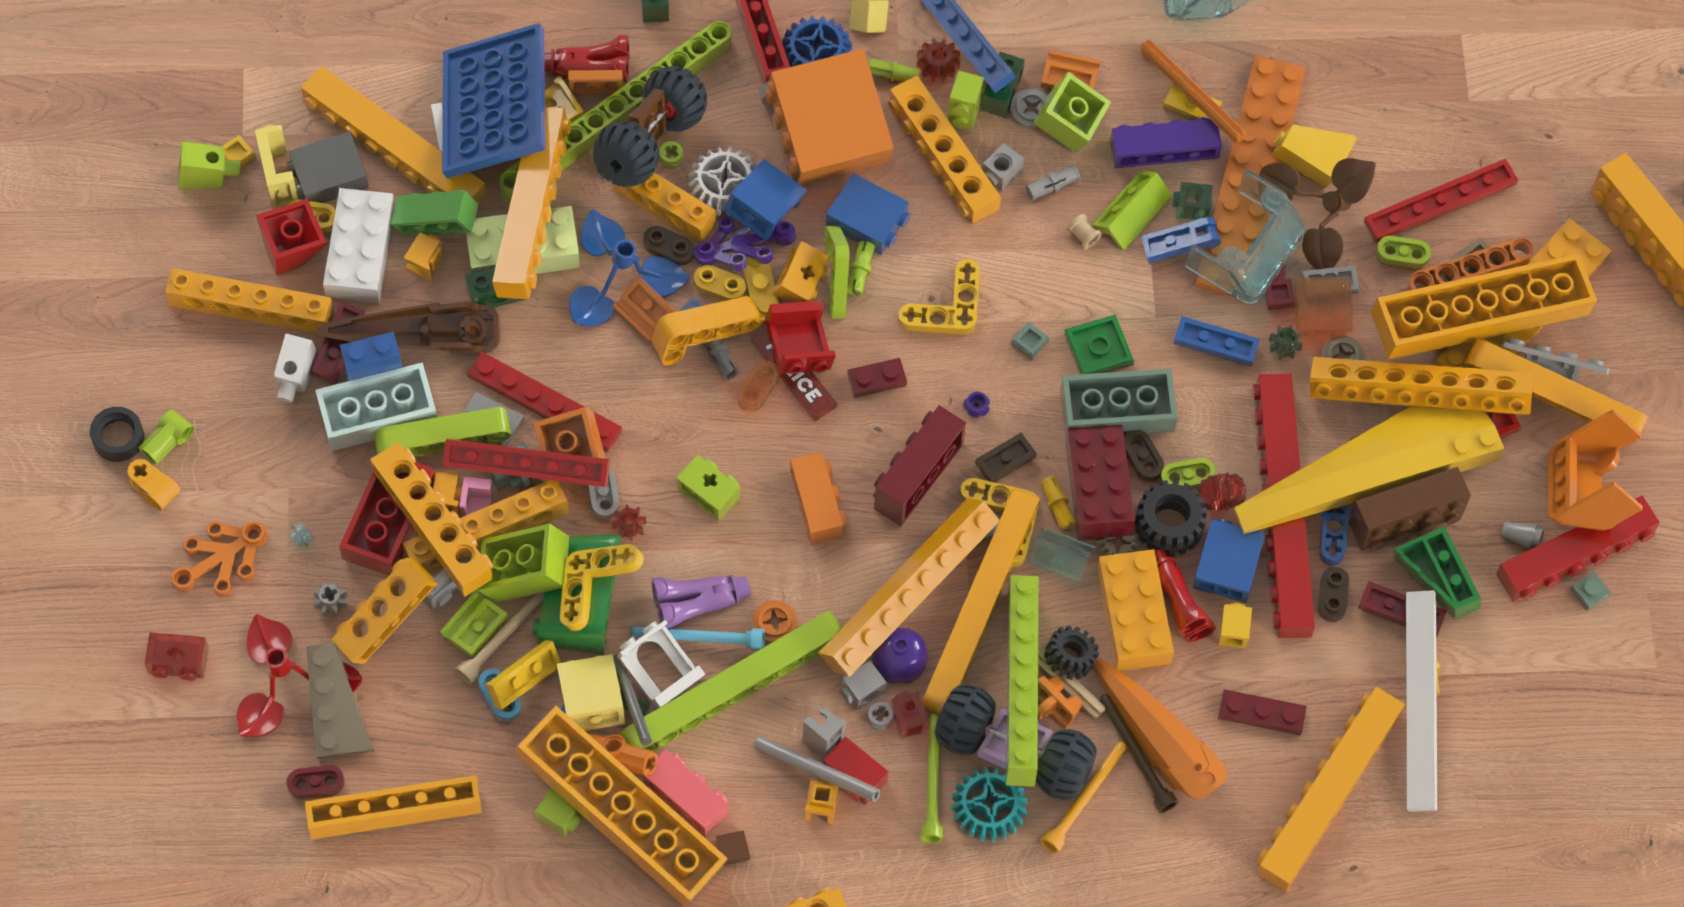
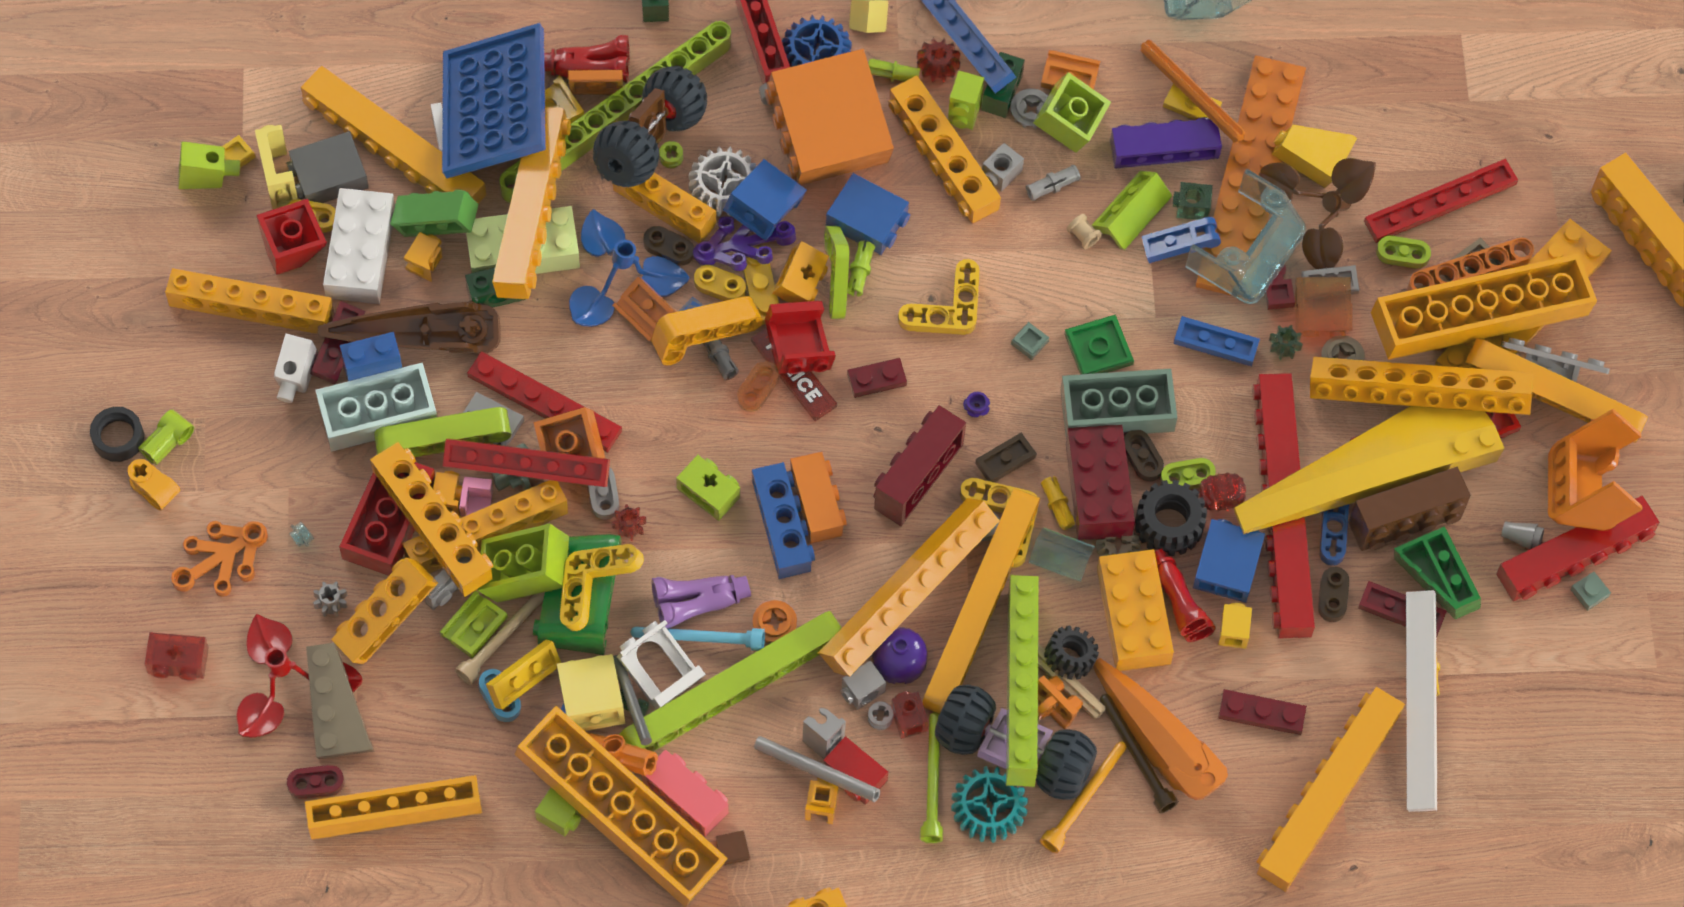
(786, 560): none -> blue brick

